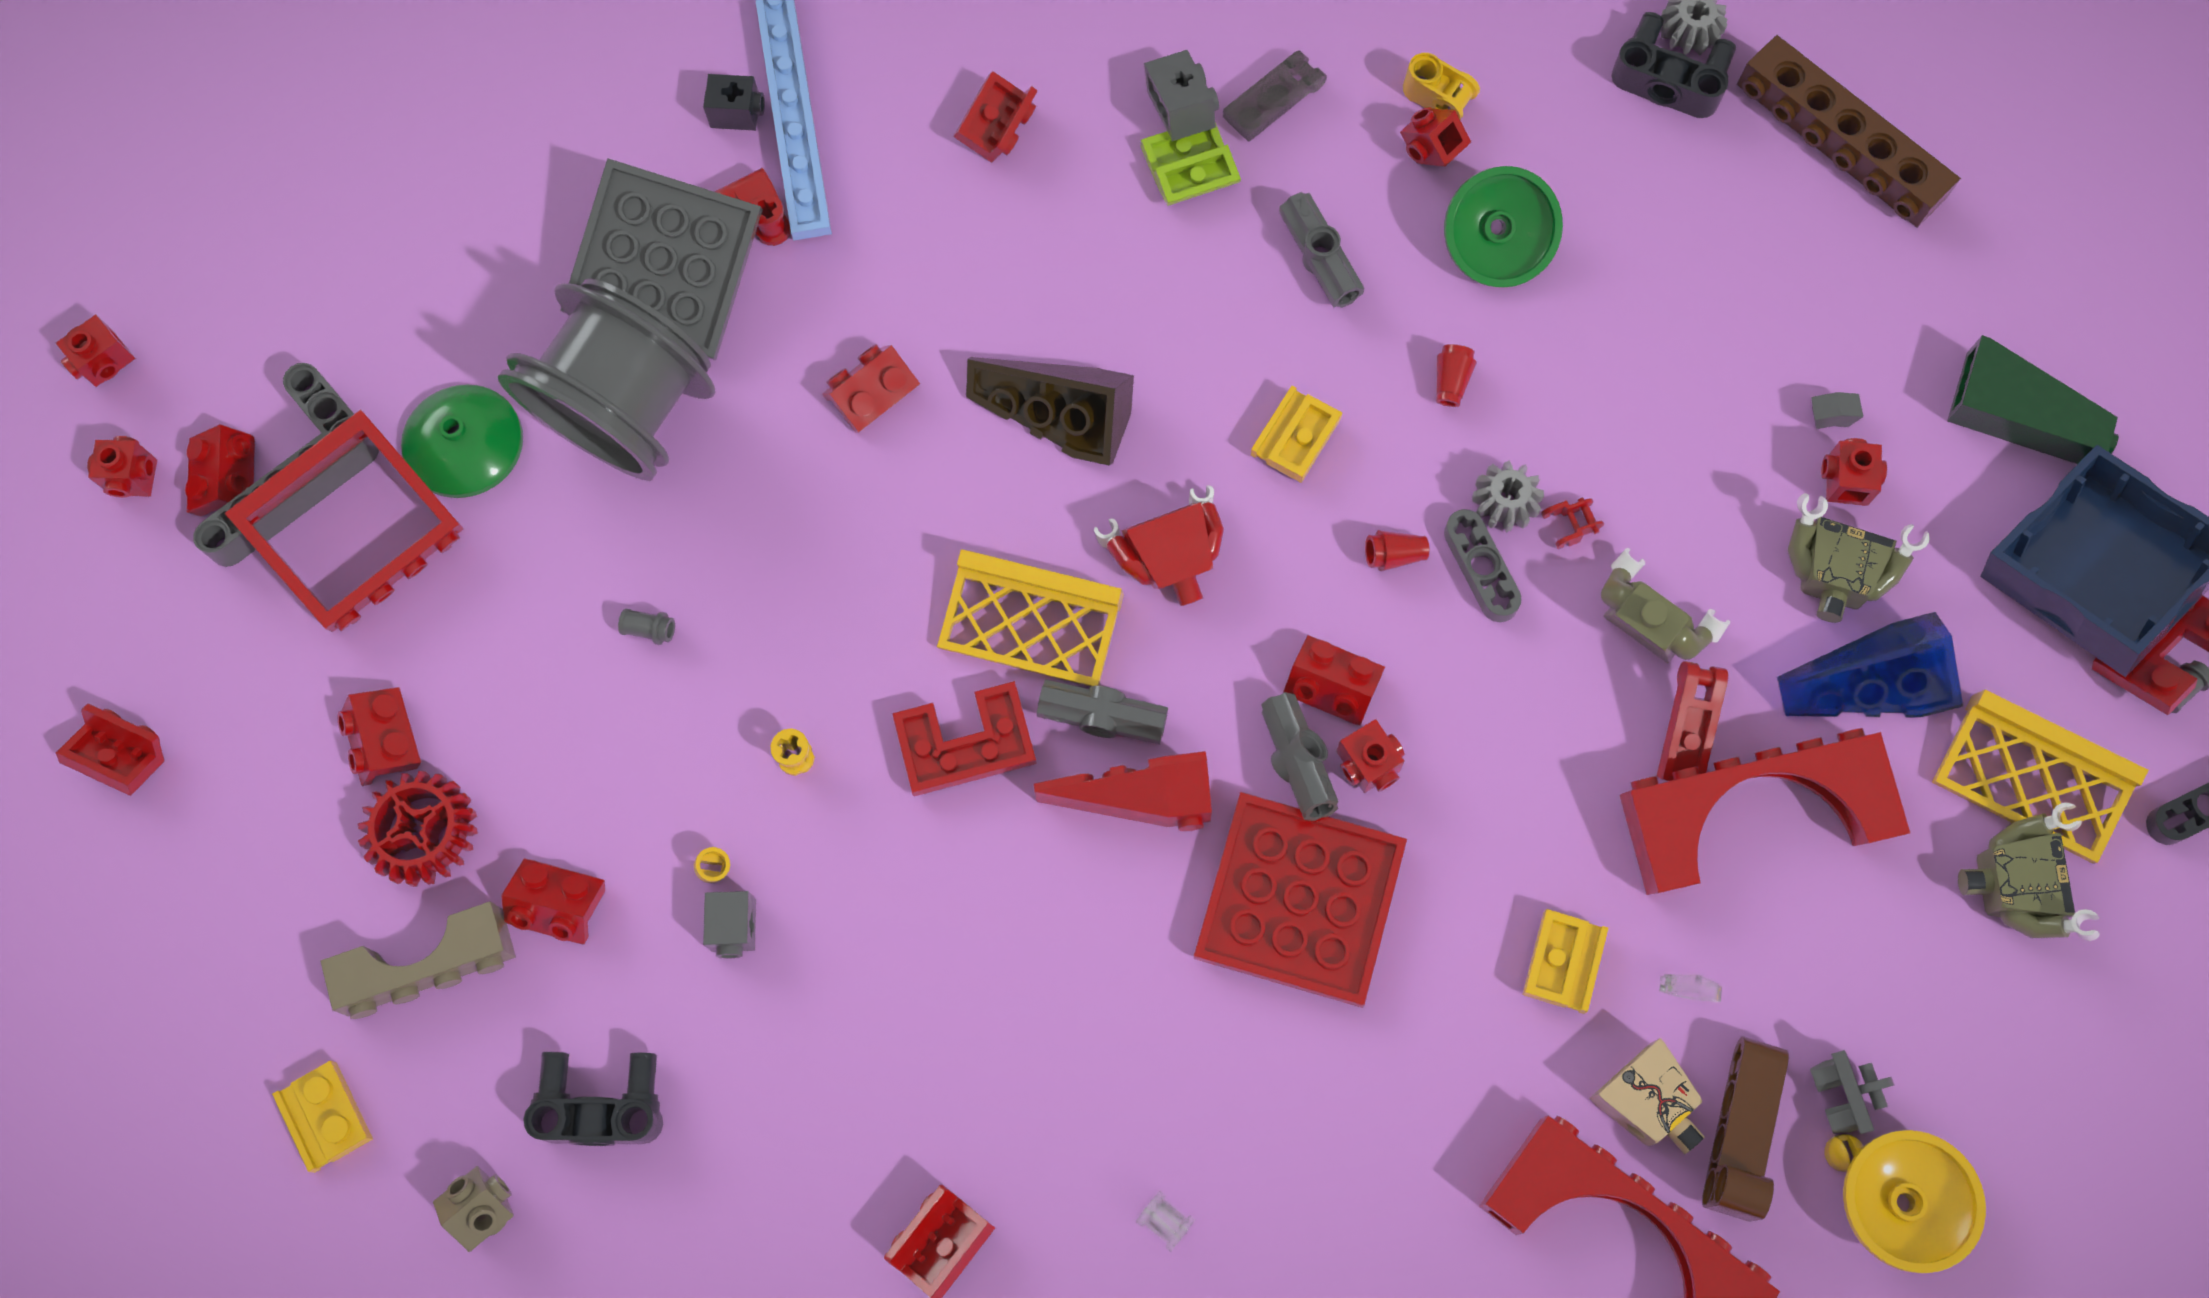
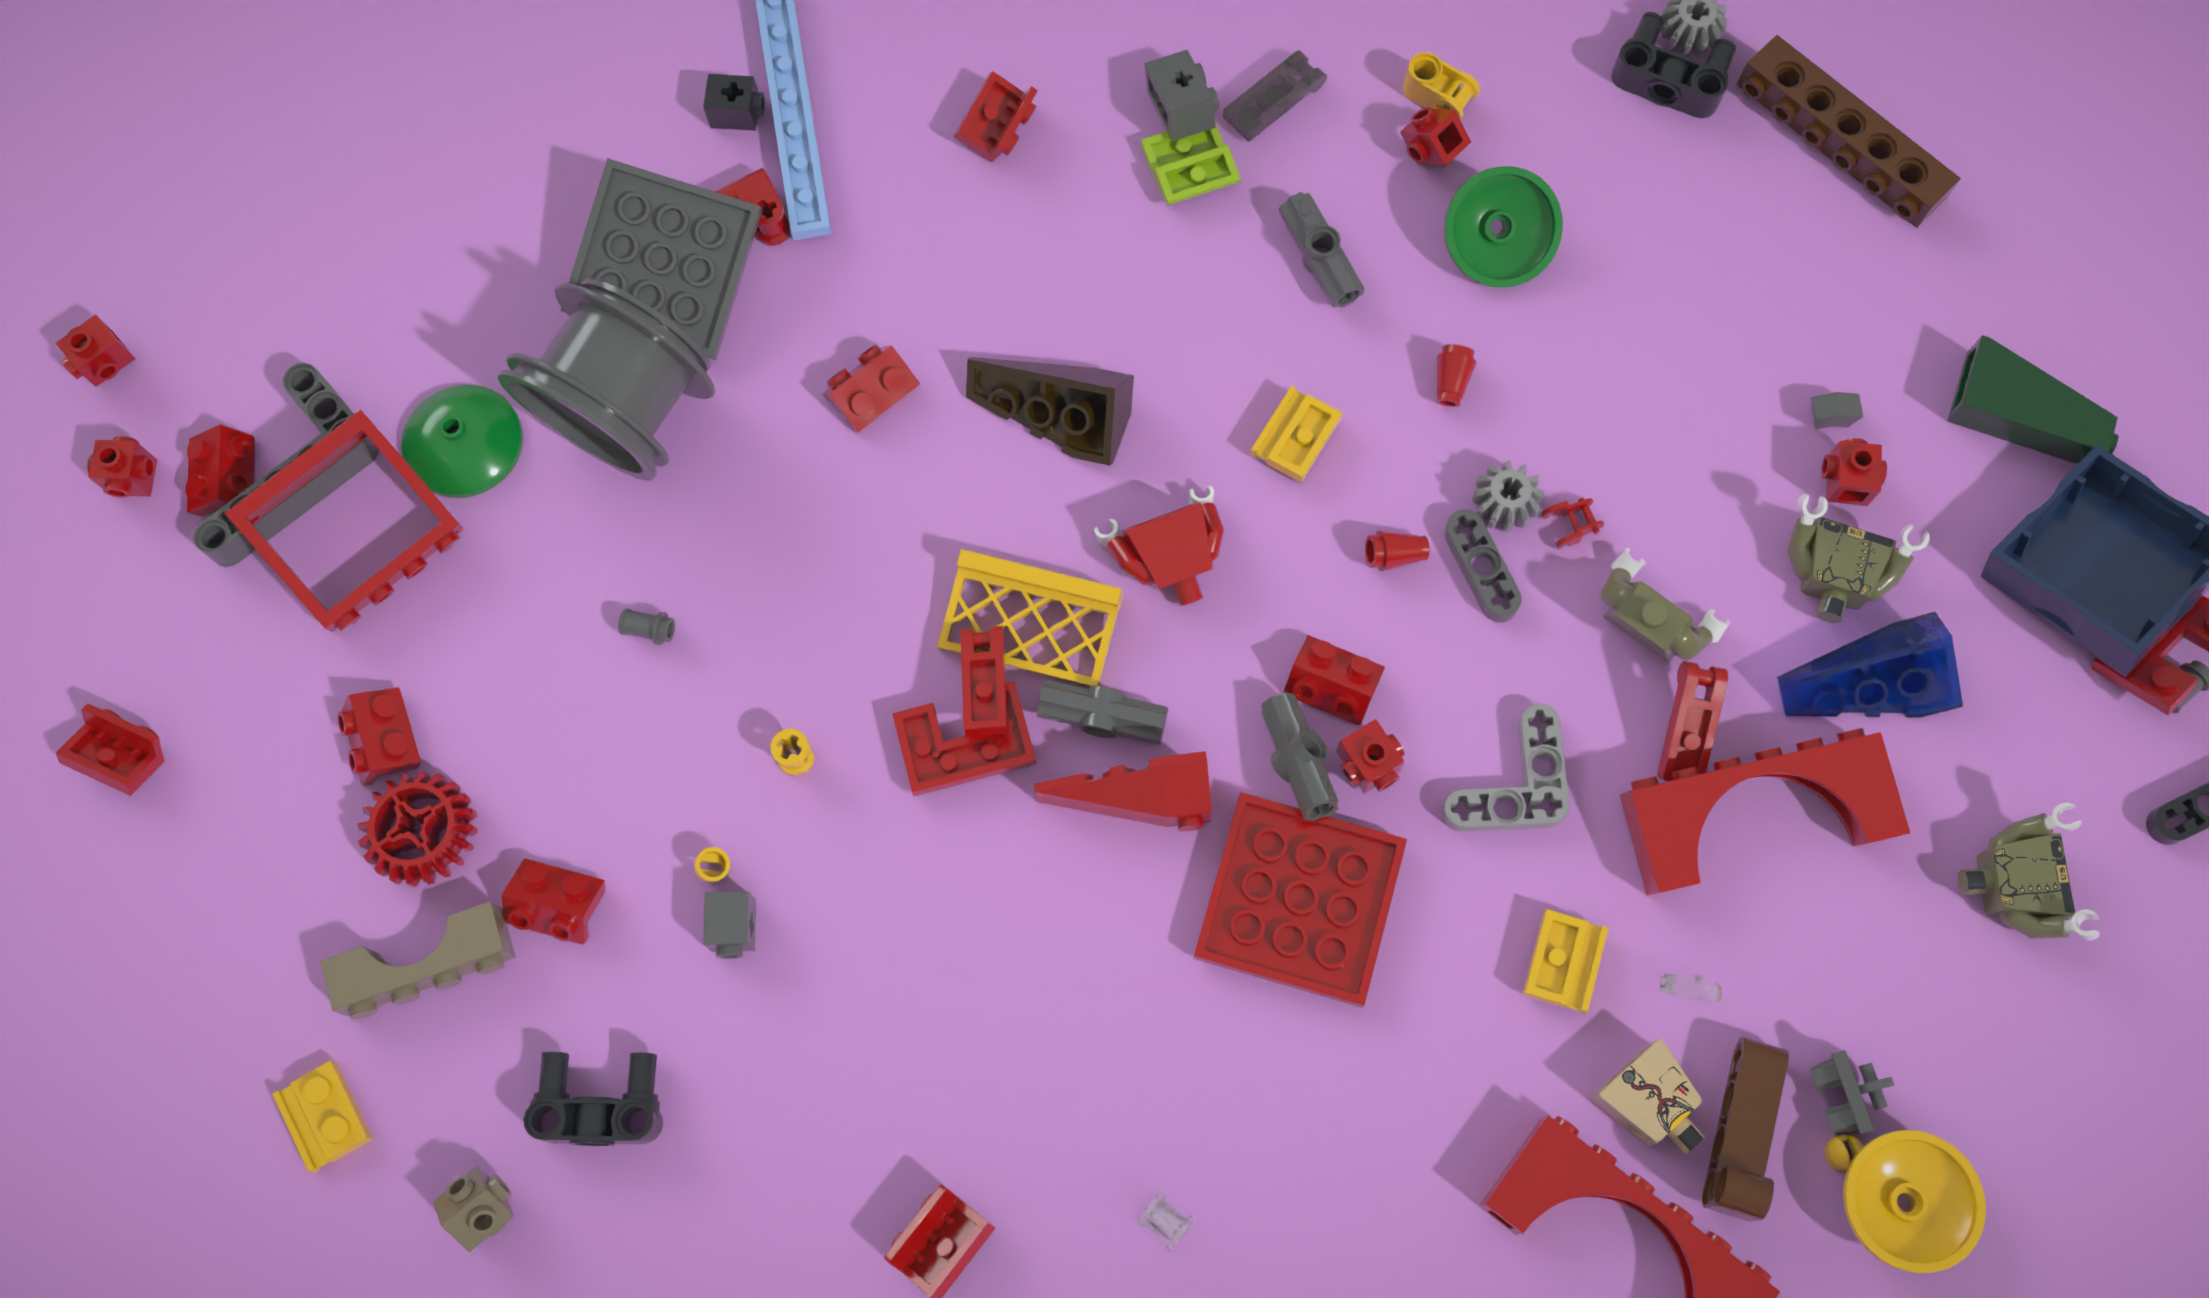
(984, 682): none -> red plate
(1535, 785): none -> light grey beam
(2046, 739): yellow fence -> none

